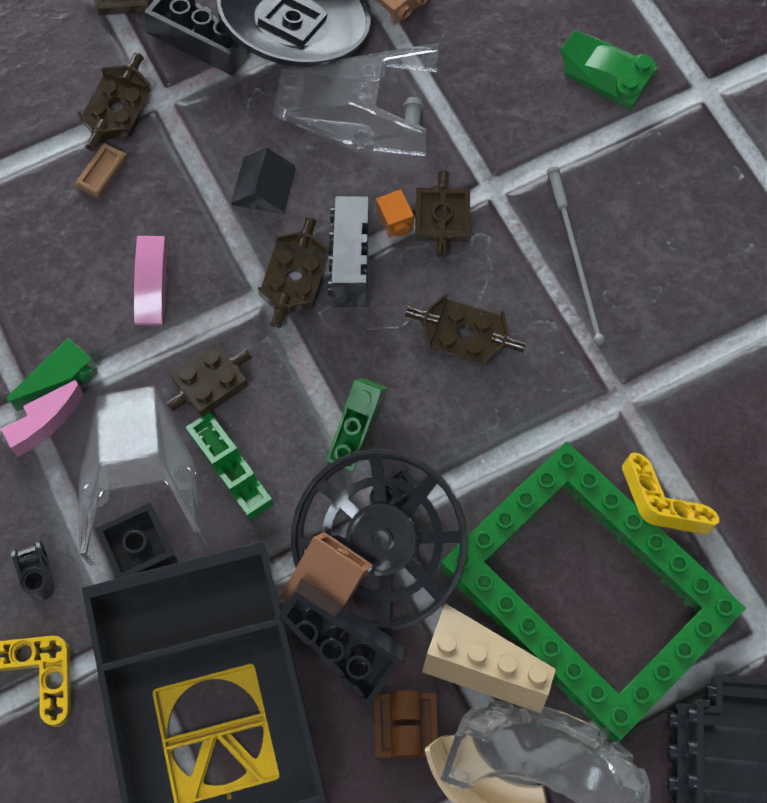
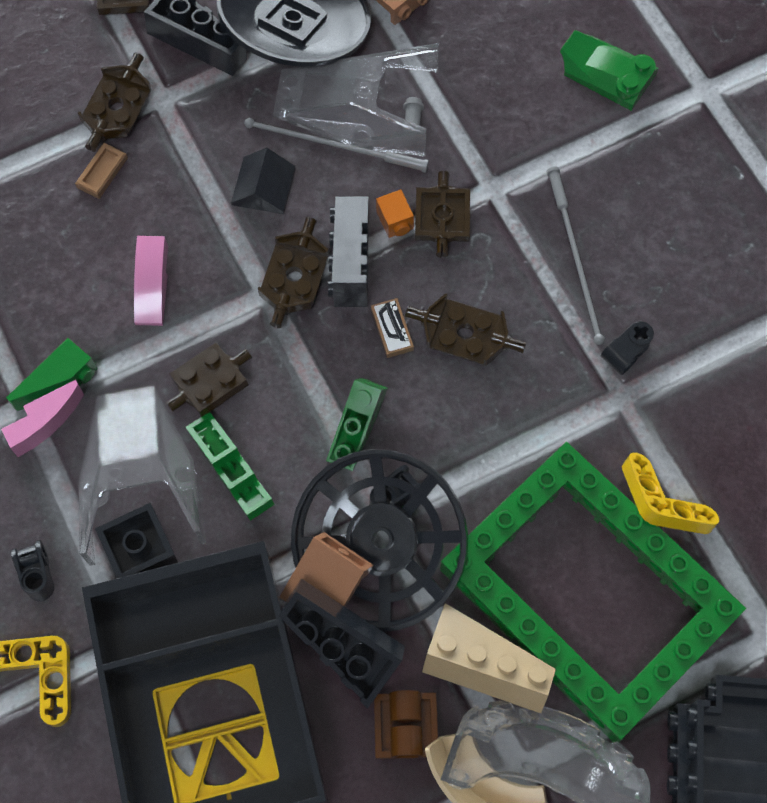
(389, 157): none -> light grey piece
(392, 328): none -> tile
(625, 349): none -> black piece

